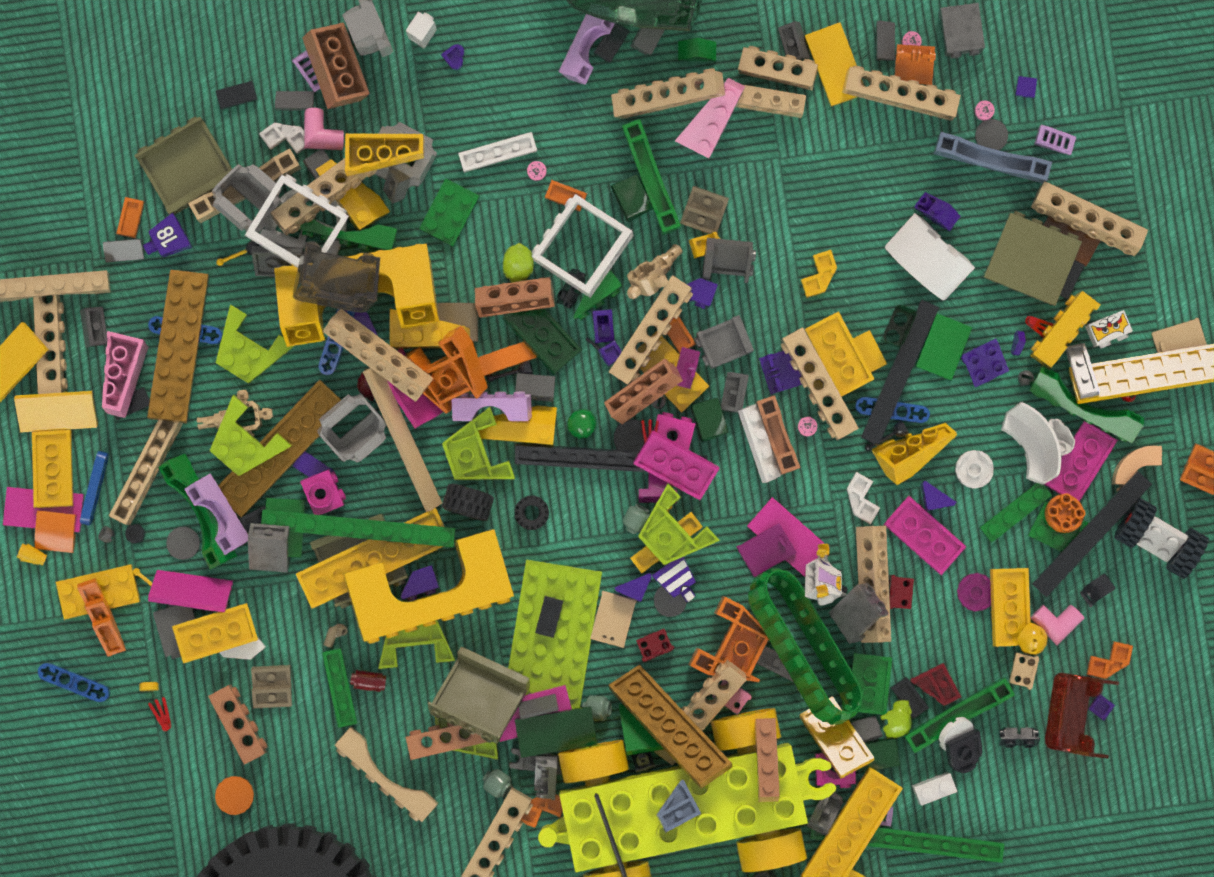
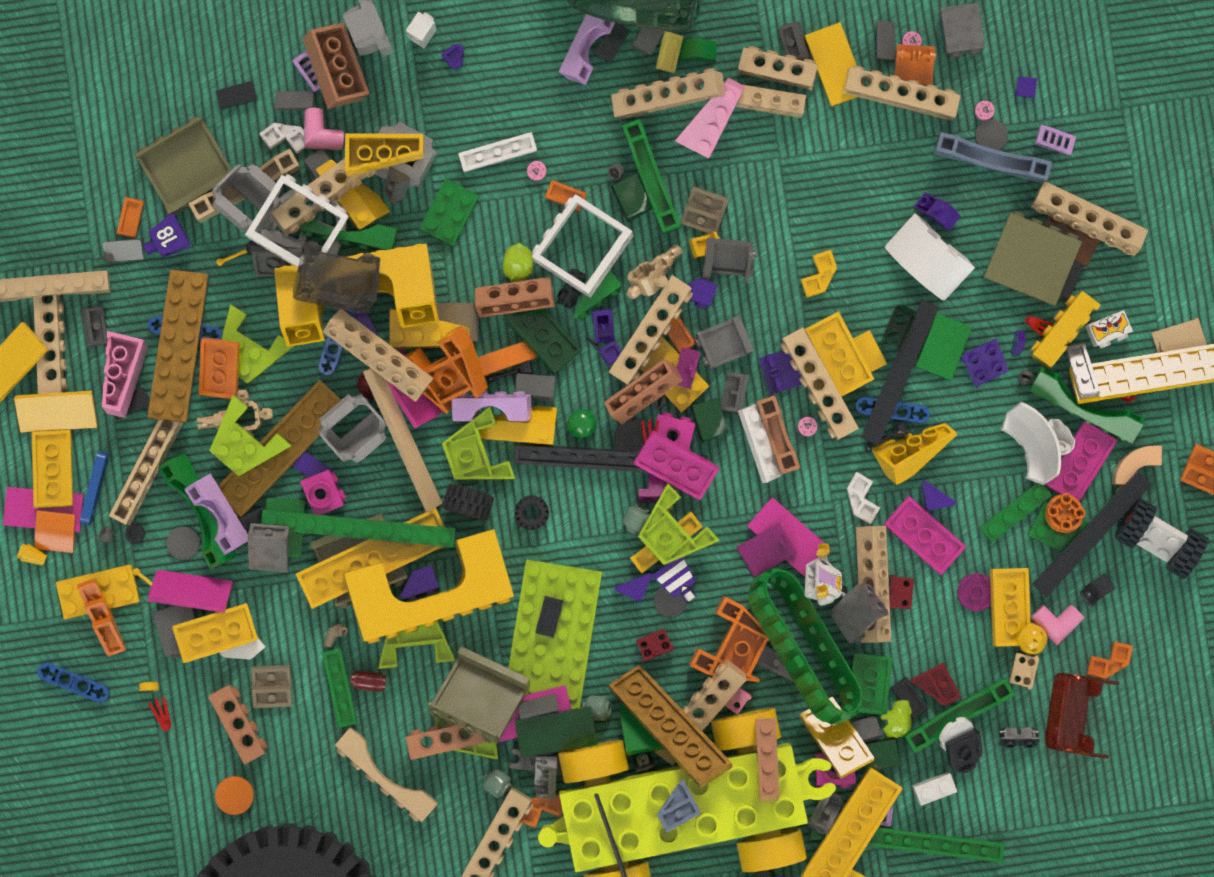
(219, 368): none -> orange plate
(613, 619): tan container -> none
(616, 171): none -> dark grey hinge
(669, 52): none -> light yellow tile
(974, 469): white tile -> none
(1101, 707): dark purple tile -> none

